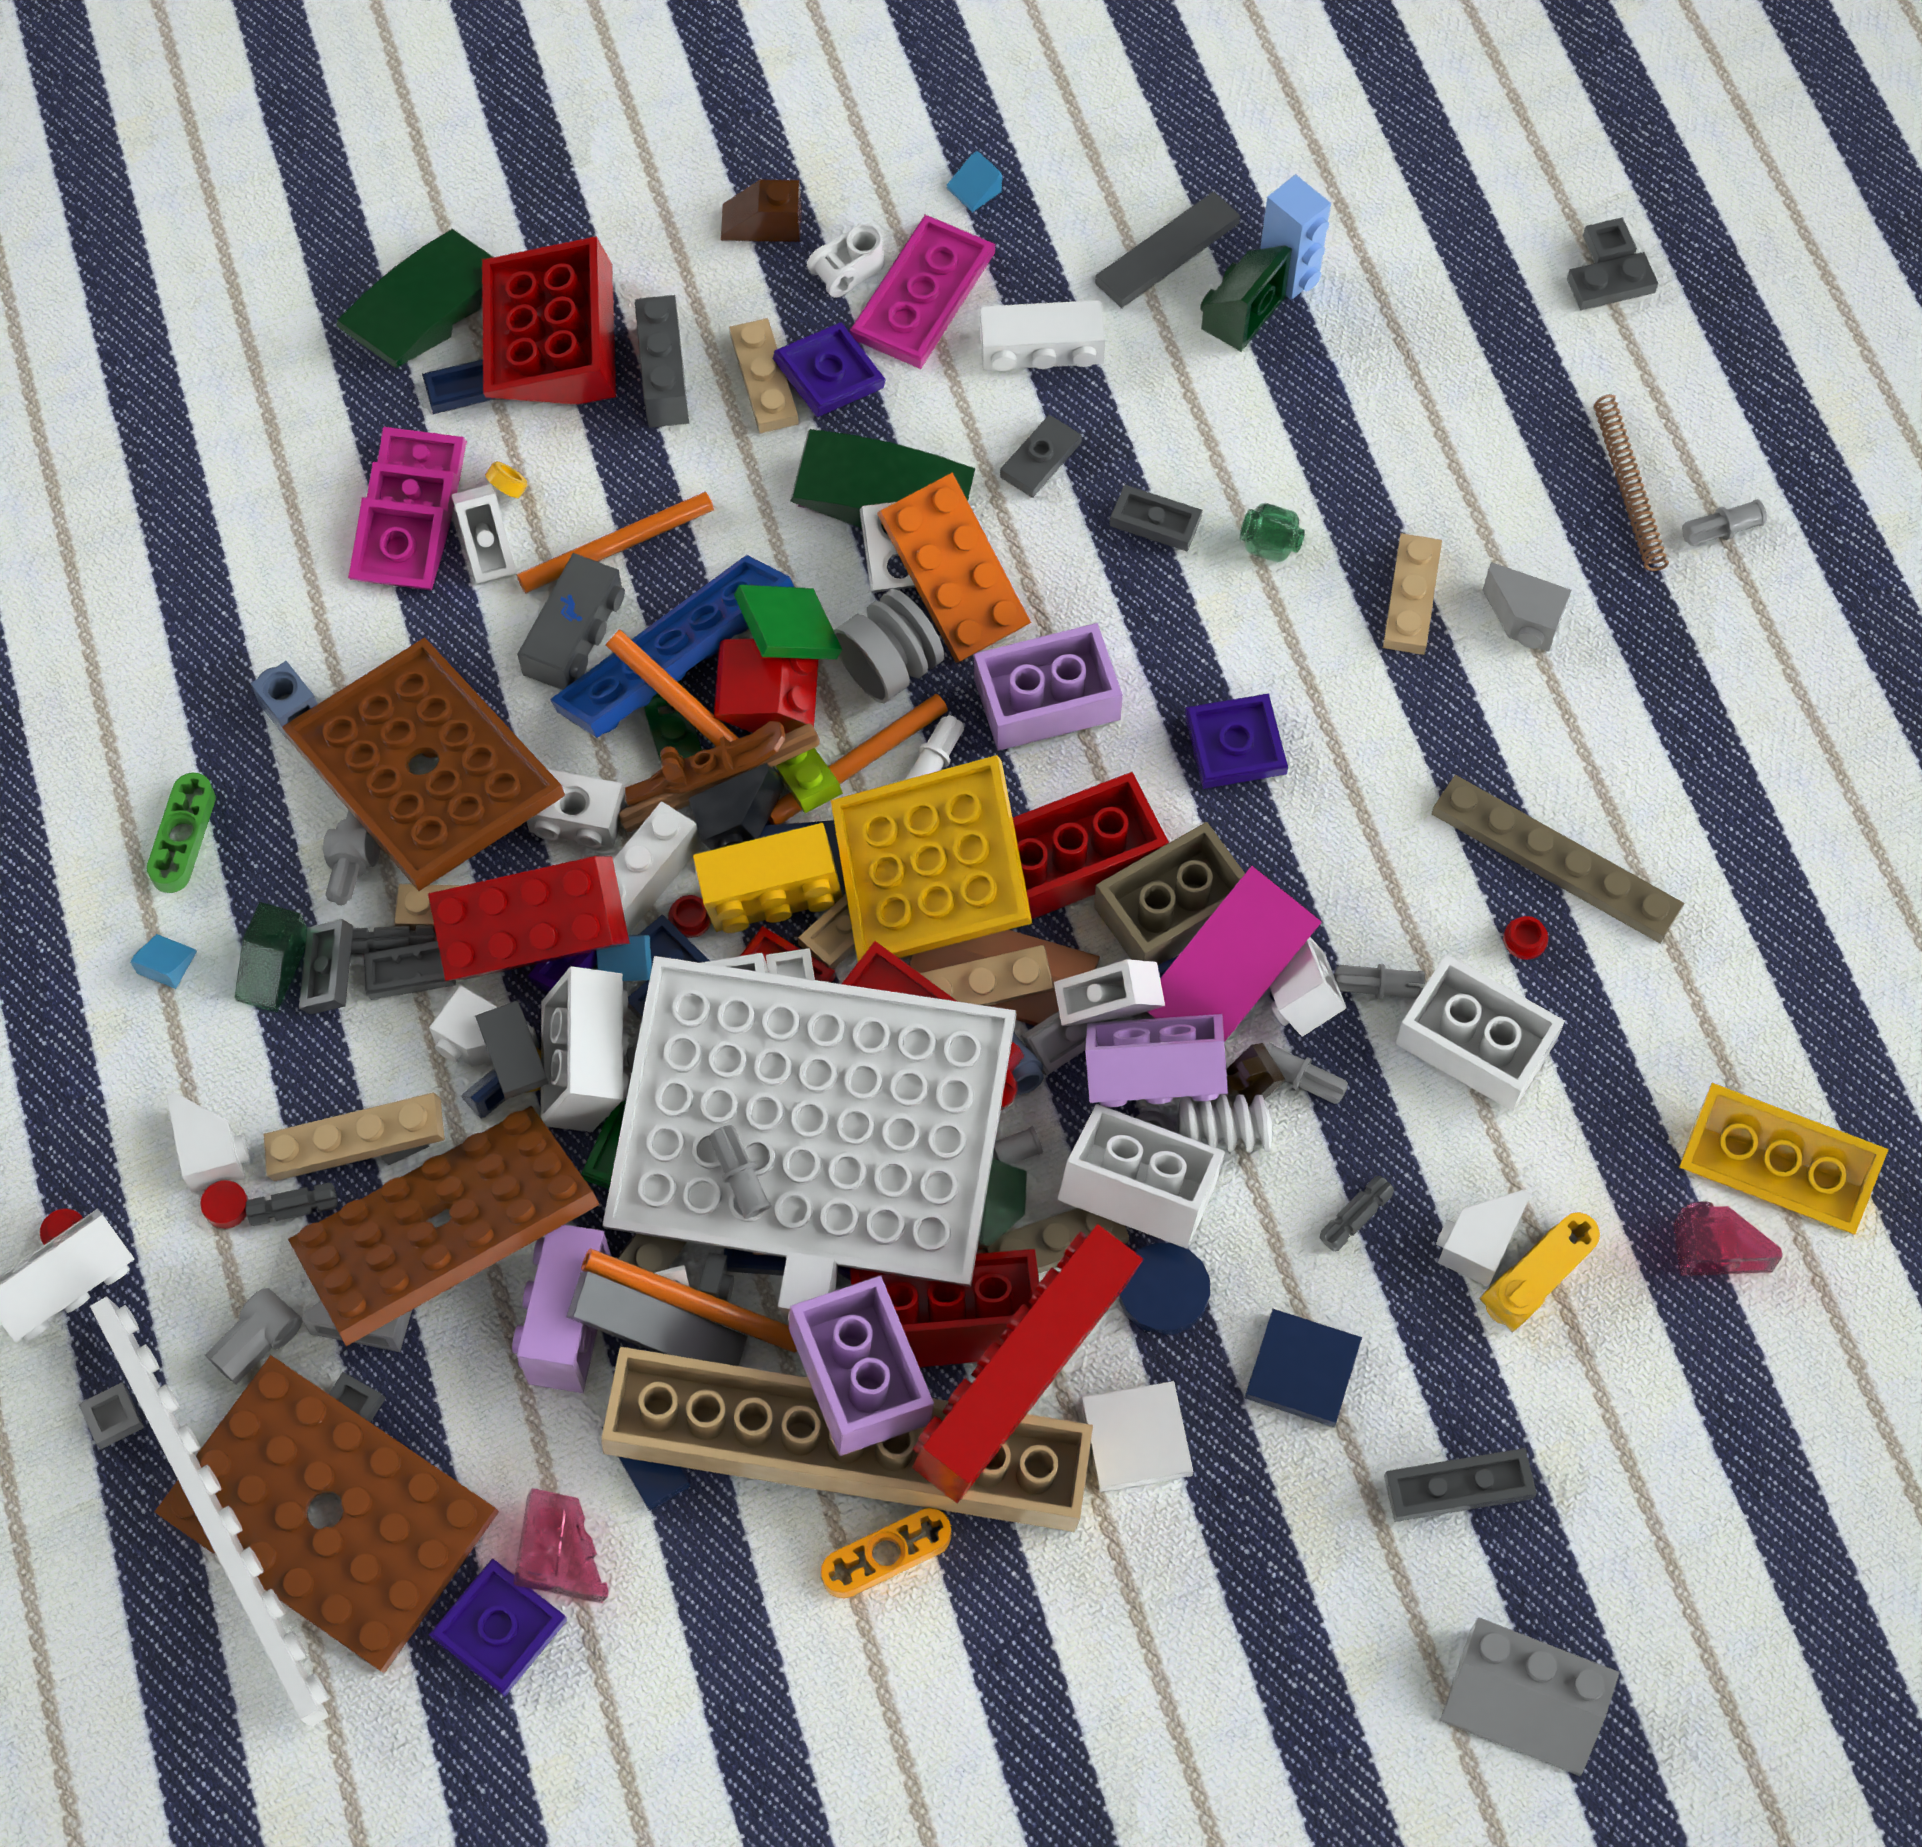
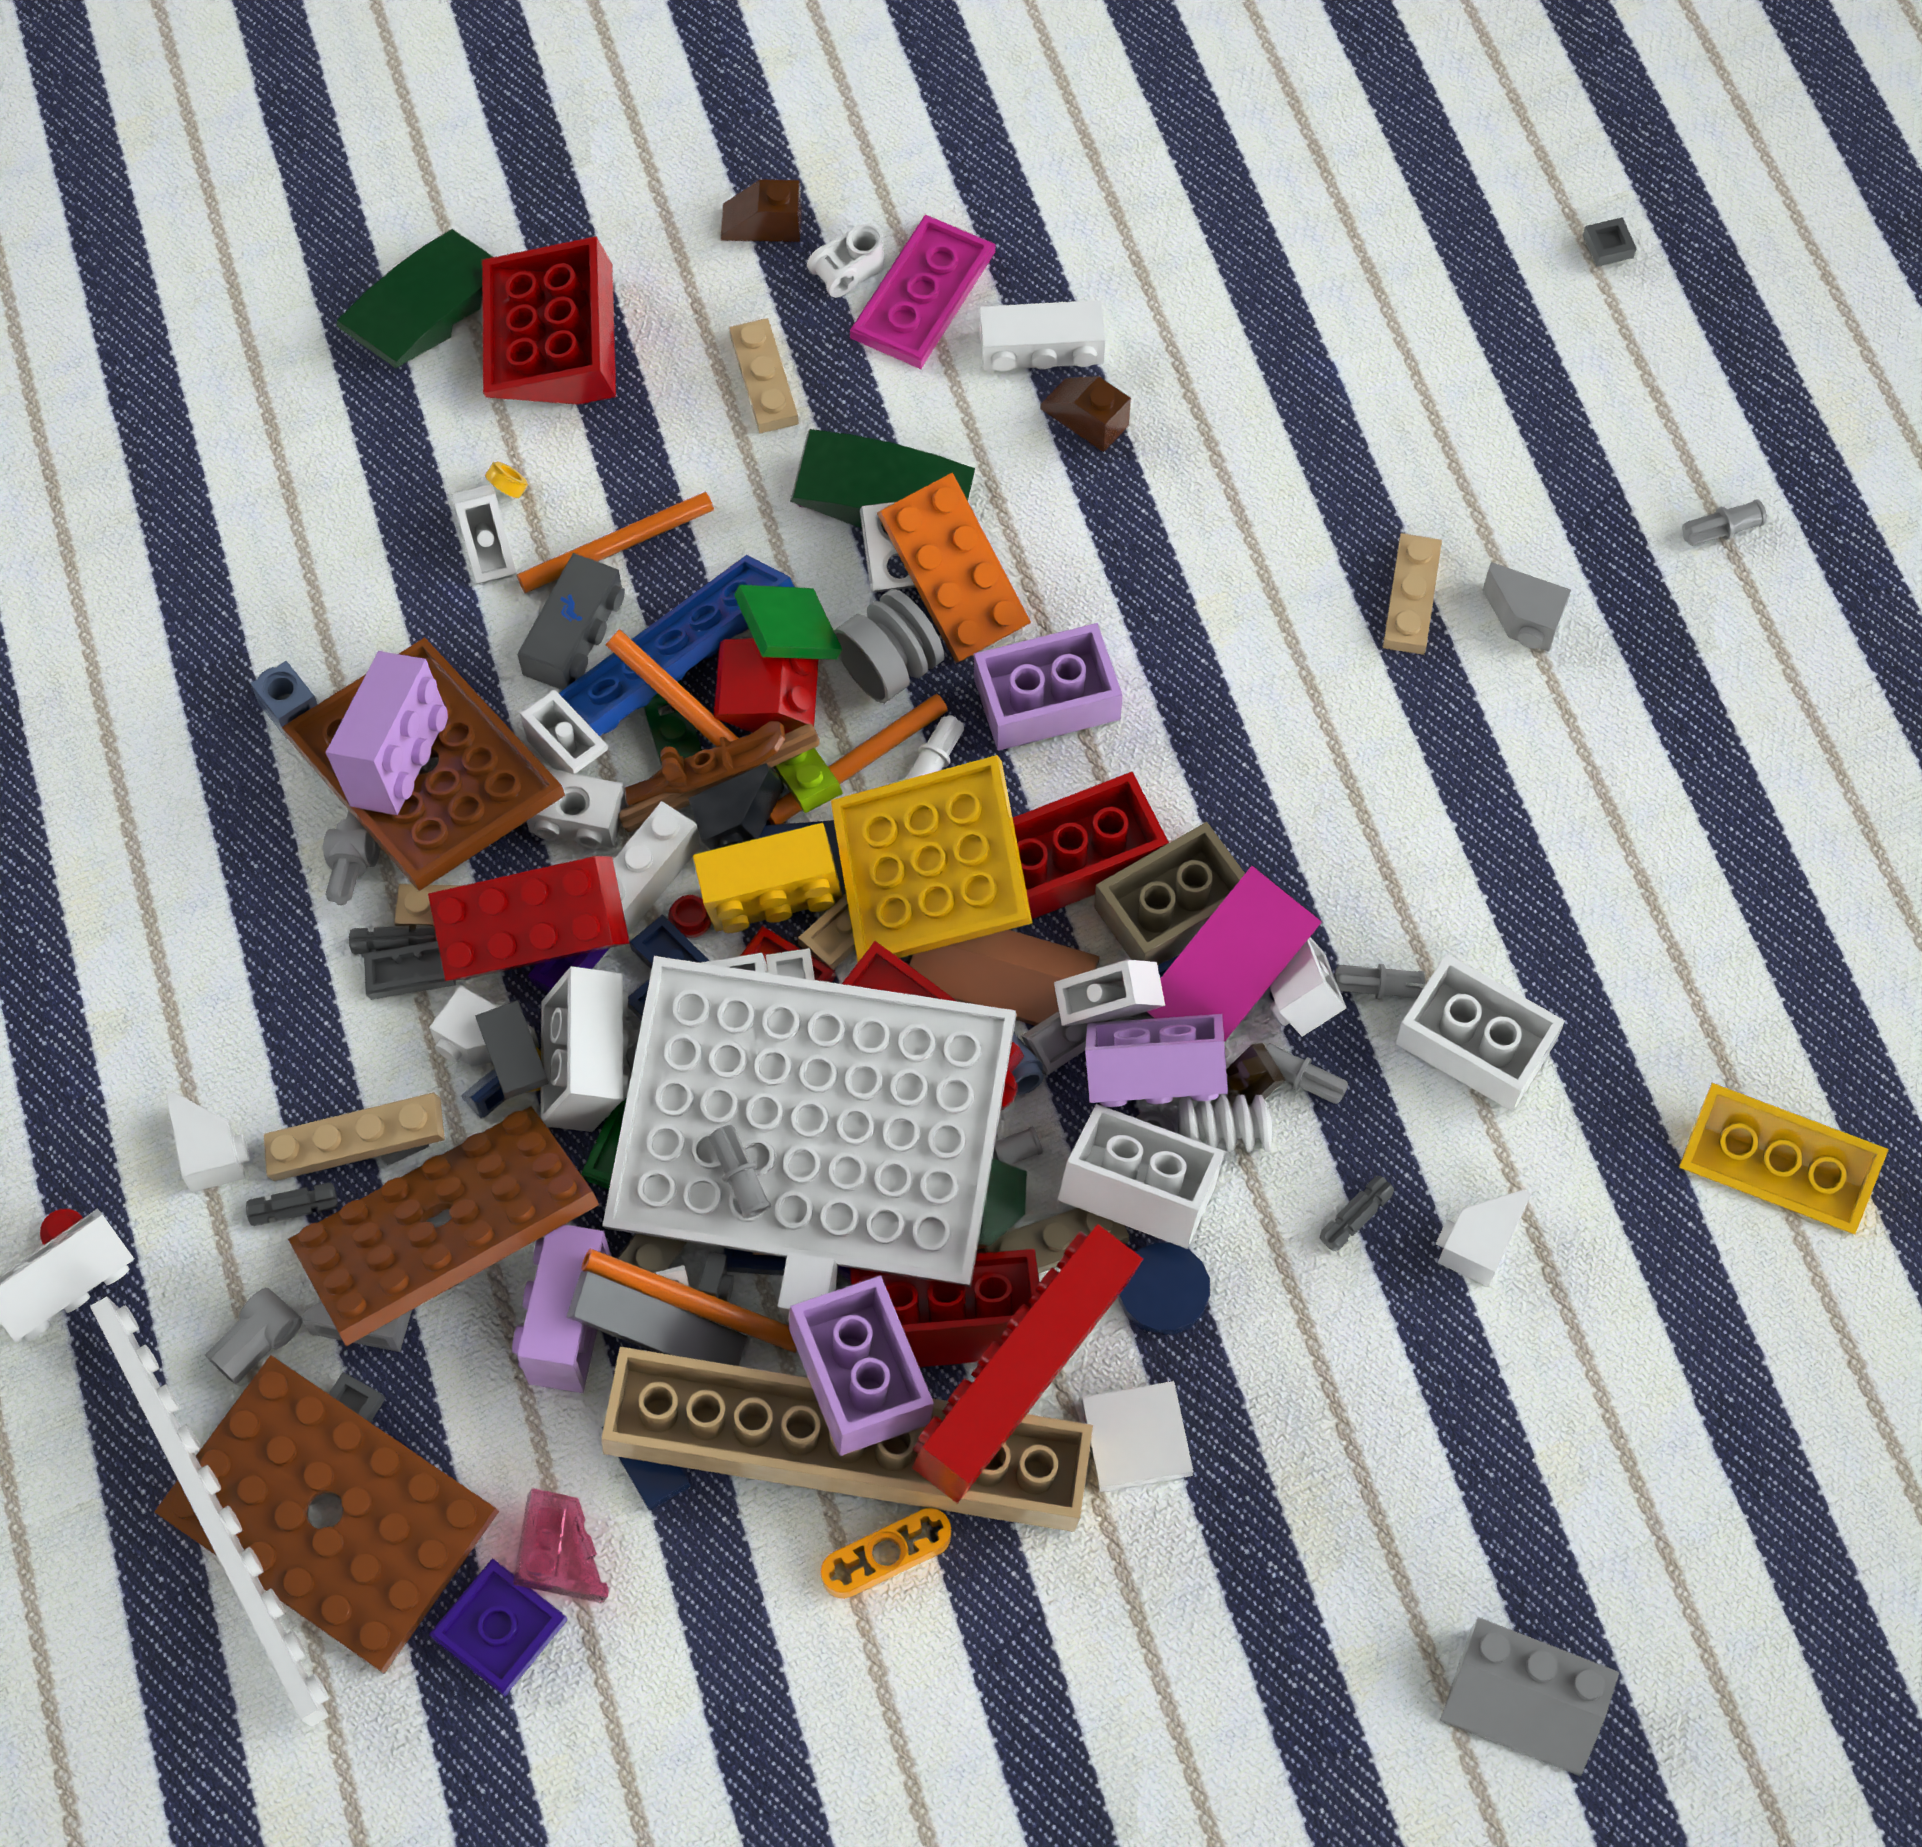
(111, 1415): light grey plate -> none
(163, 960): dark azure slope -> none
(186, 850): bright green beam -> none
(224, 1204): red tile -> none
(269, 956): clear green slope -> none
(326, 967): dark grey plate -> none
(387, 733): none -> lavender brick
(407, 508): dark pink slope -> none
(455, 386): dark blue tile -> none
(561, 734): none -> white slope
(630, 959): dark azure slope -> none
(661, 361): dark grey brick -> none
(829, 369): dark purple plate -> none
(976, 182): dark azure slope -> none
(996, 977): tan plate -> none
(1040, 456): dark grey plate -> none
(1090, 409): none -> reddish brown slope
(1156, 517): dark grey plate -> none
(1167, 249): dark grey tile -> none
(1236, 741): dark purple plate -> none
(1247, 296): dark green slope -> none
(1271, 532): clear green head -> none
(1298, 219): light blue brick -> none
(1303, 1368): dark blue tile -> none
(1460, 1484): dark grey plate -> none
(1525, 937): red plate -> none
(1540, 1271): yellow piece -> none
(1558, 859): dark tan plate -> none
(1612, 281): dark grey plate -> none
(1628, 486): medium nougat piece -> none
(1721, 1242): clear pink slope -> none

